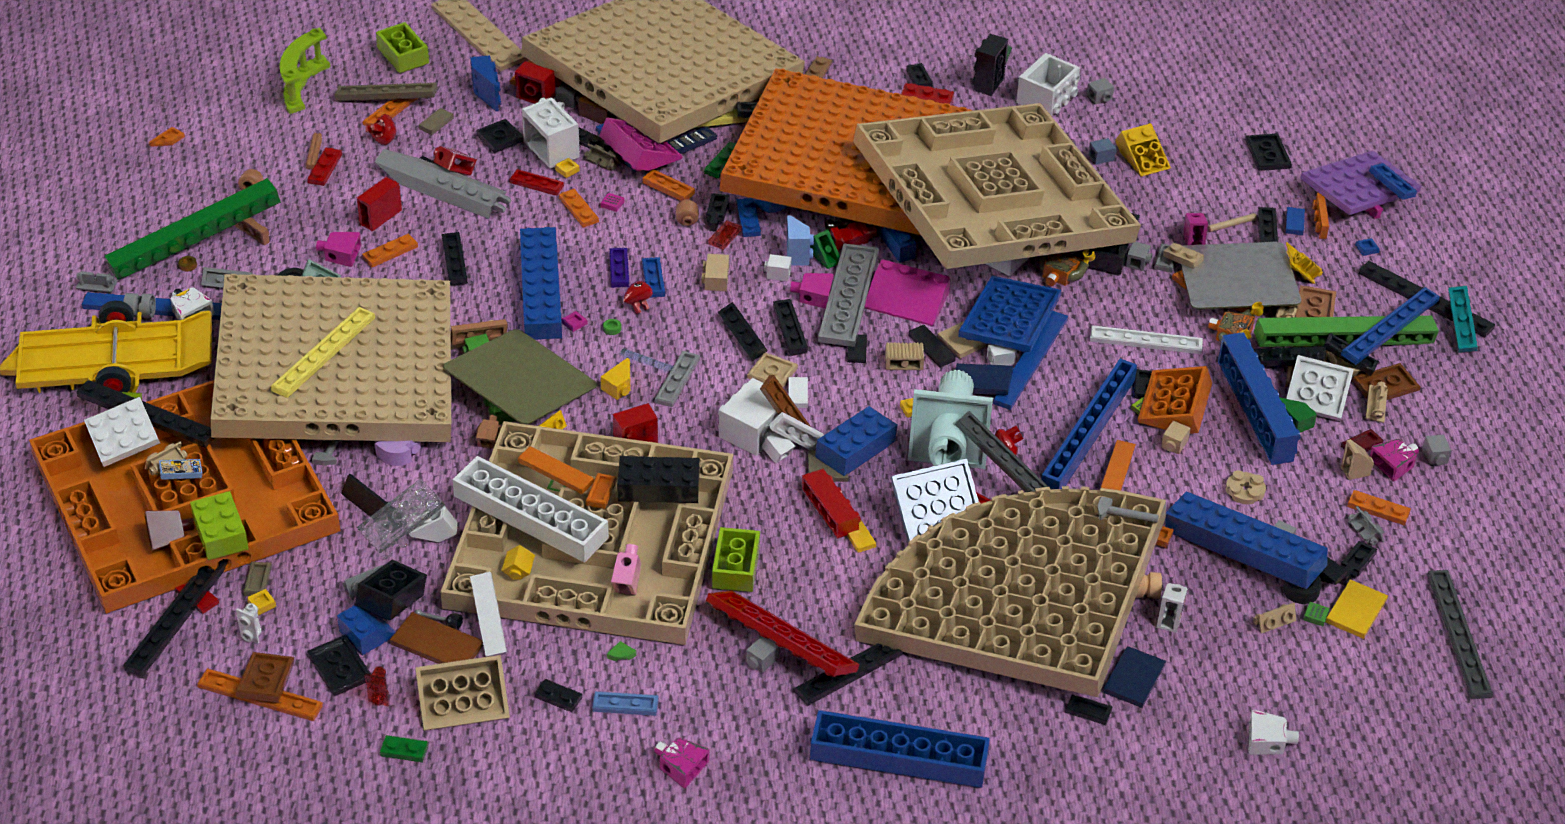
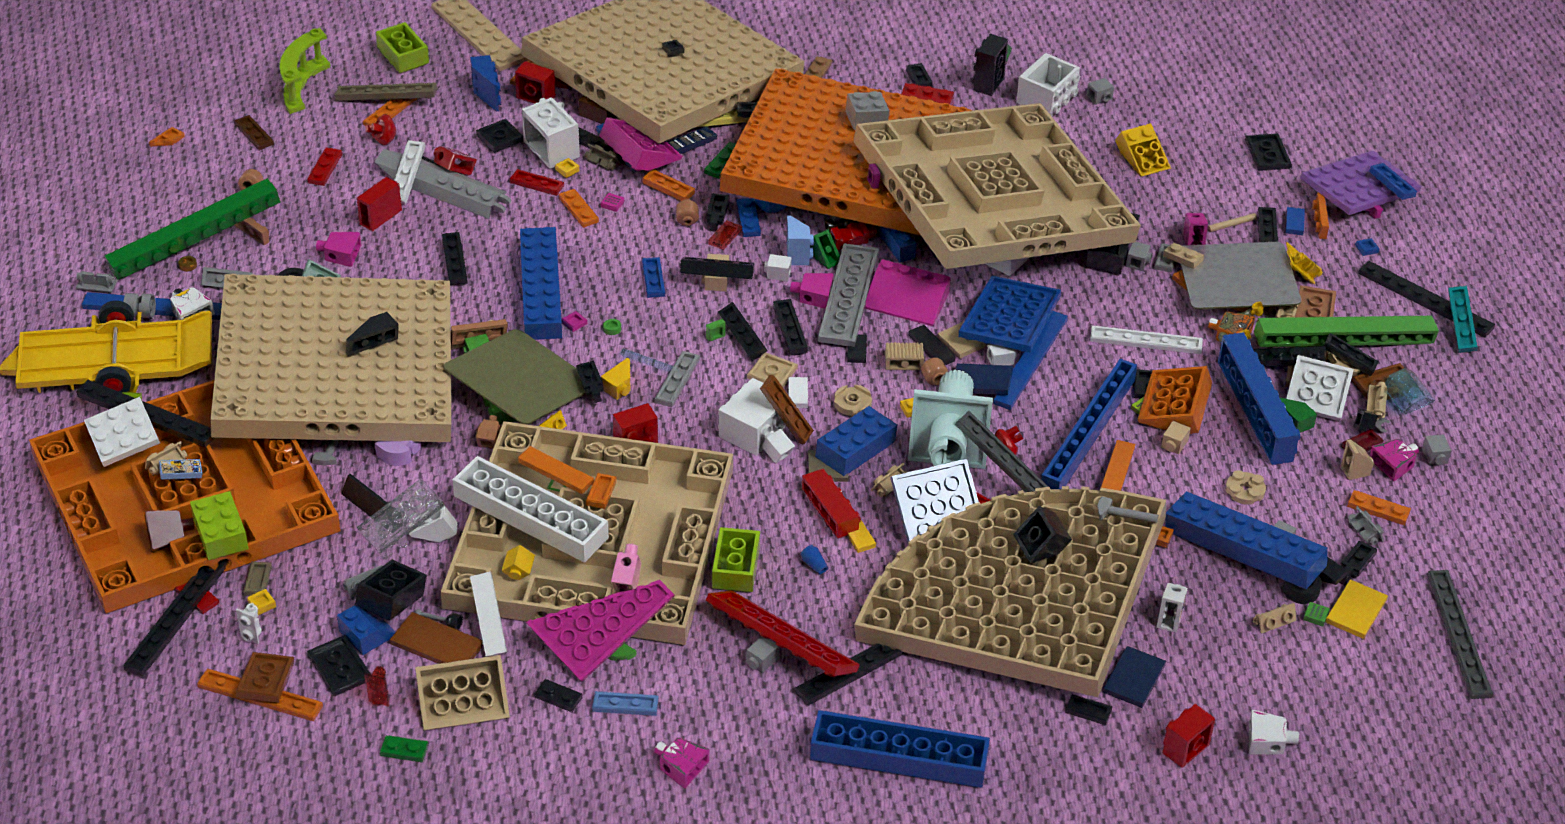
(254, 132): none -> reddish brown tile
(314, 150): nougat axle -> none
(322, 352): light yellow tile -> none
(372, 333): none -> black slope
(390, 250): orange plate -> none
(408, 168): none -> white tile
(436, 121): dark tan tile -> none
(568, 95): dark grey brick -> none
(590, 380): none -> black hinge
(594, 631): none -> dark pink wing
(619, 267): dark purple tile -> none
(637, 295): red piece -> none
(658, 479): black brick -> none
(673, 47): none -> black tile
(715, 330): none -> bright green tile
(717, 267): none -> black slope
(795, 431): white plate -> none
(814, 559): none -> blue cone
(851, 408): none -> tan plate
(866, 108): none -> light grey brick
(873, 176): none -> magenta tile
(883, 483): none -> tan hinge
(933, 370): none -> nougat head
(1042, 535): none -> black slope
(1064, 267): torso -> none
(1102, 151): sand blue brick -> none
(1150, 586): light nougat wheel -> none
(1188, 735): none -> red brick
(1367, 419): none -> black piece
(1390, 325): blue tile -> none
(1407, 391): none -> clear light blue slope

